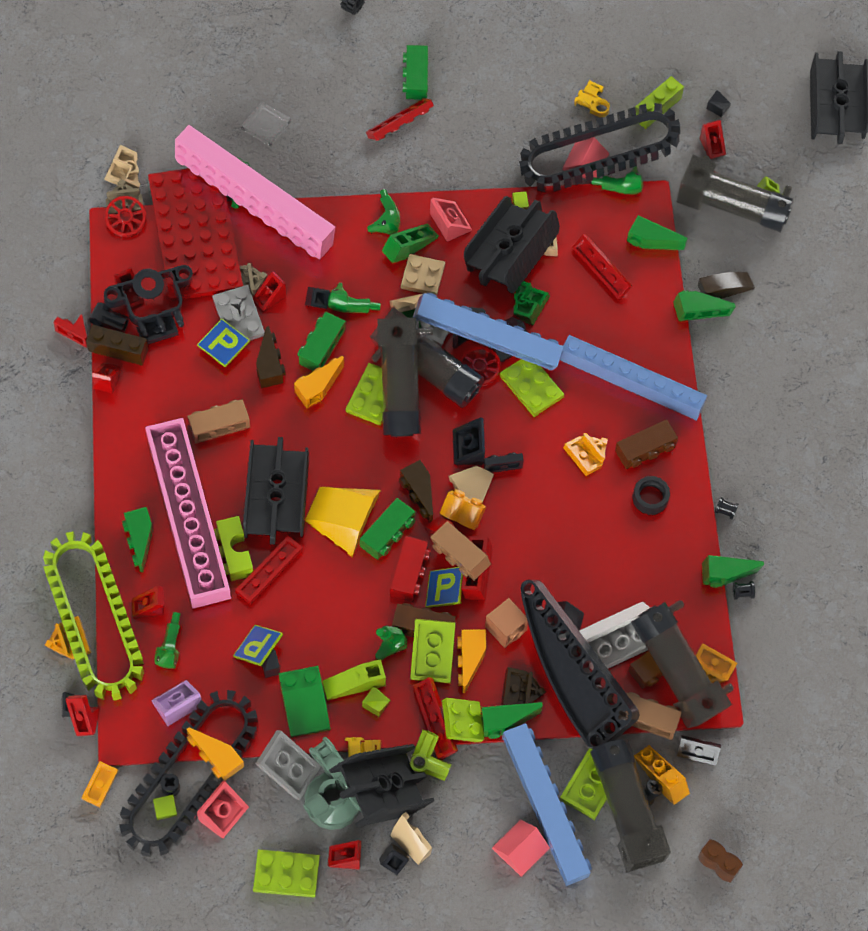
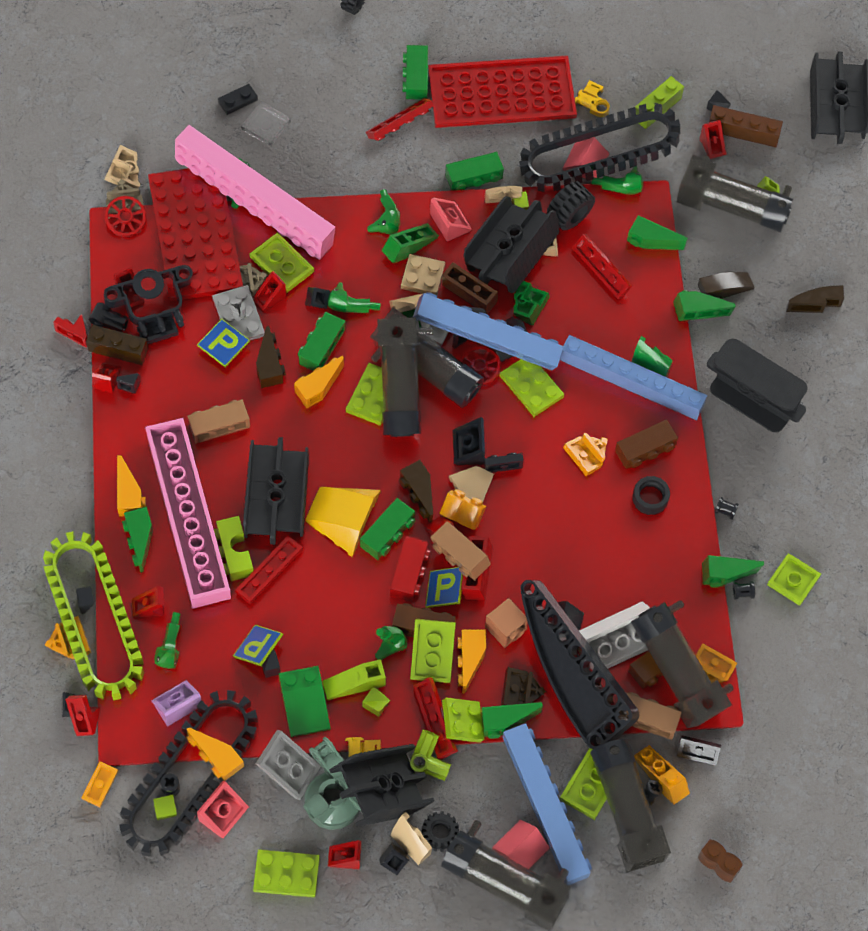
(85, 598): none -> black slope
(128, 492): none -> light orange slope
(129, 382): none -> black slope
(237, 99): none -> black plate
(283, 259): none -> lime plate
(437, 819): none -> black tyre
(469, 288): none -> reddish brown brick
(474, 171): none -> green brick
(498, 193): none -> tan slope
(502, 91): none -> red plate
(506, 878): none -> clear smoke piece
(572, 205): none -> black tyre
(651, 358): none -> green slope
(747, 126): none -> reddish brown brick
(756, 386): none -> black piece
(794, 579): none -> lime plate
(817, 299): none -> dark brown slope

